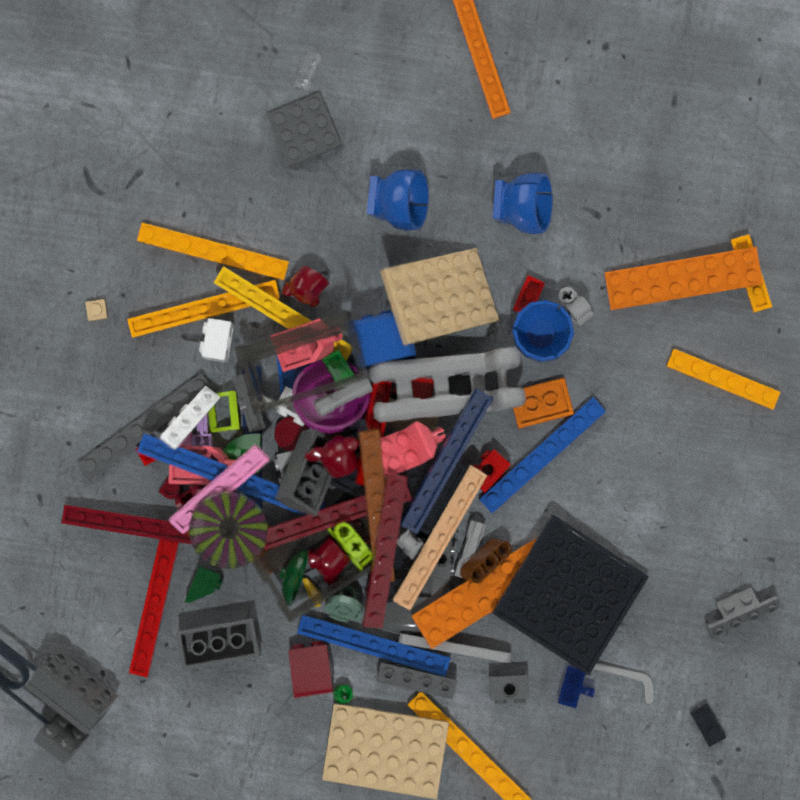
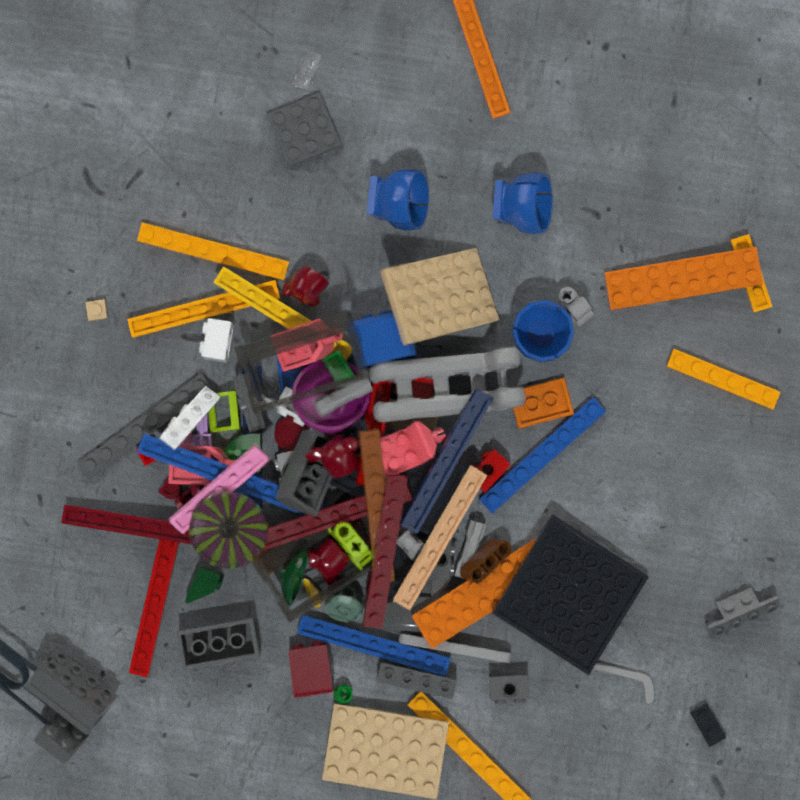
(529, 293): red plate -> none
(573, 687): clear blue plate -> none

